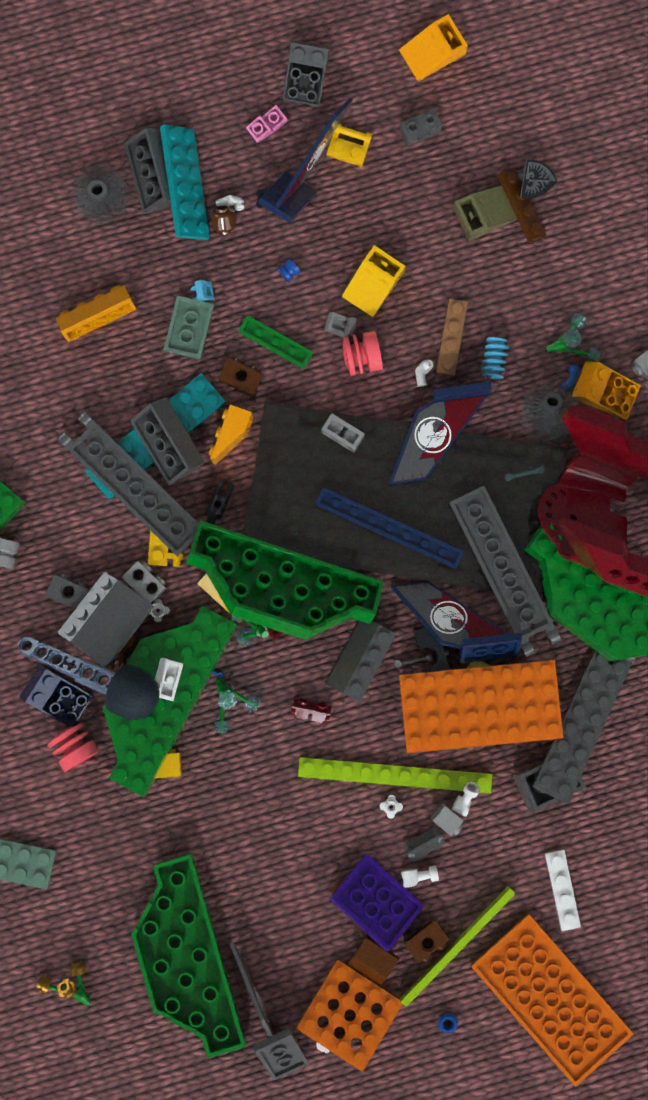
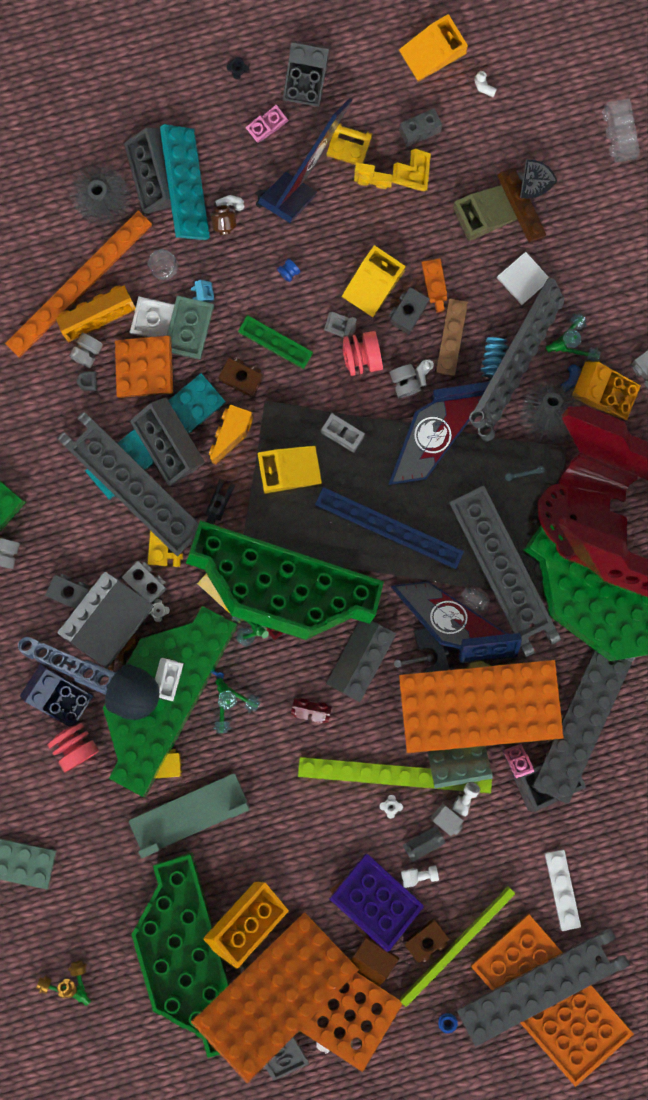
(79, 283): none -> orange plate
(85, 350): none -> light grey wheel
(87, 381): none -> dark grey tile
(144, 366): none -> orange plate
(151, 318): none -> white tile
(163, 264): none -> clear hair
(189, 814): none -> sand green bracket
(237, 62): none -> black plate
(246, 924): none -> light orange slope
(275, 997): none -> orange plate
(289, 468): none -> yellow slope
(366, 175): none -> yellow plate
(404, 374): none -> light grey wheel
(407, 321): none -> dark grey brick
(416, 174): none -> yellow plate
(435, 283): none -> orange hinge
(459, 766): none -> sand green plate
(476, 599): none -> clear head
(482, 85): none -> white arm
(517, 359): none -> dark grey hinge
(518, 761): none -> bright pink slope
(523, 278): none -> white tile
(540, 988): none -> dark grey hinge
(621, 130): none -> clear brick

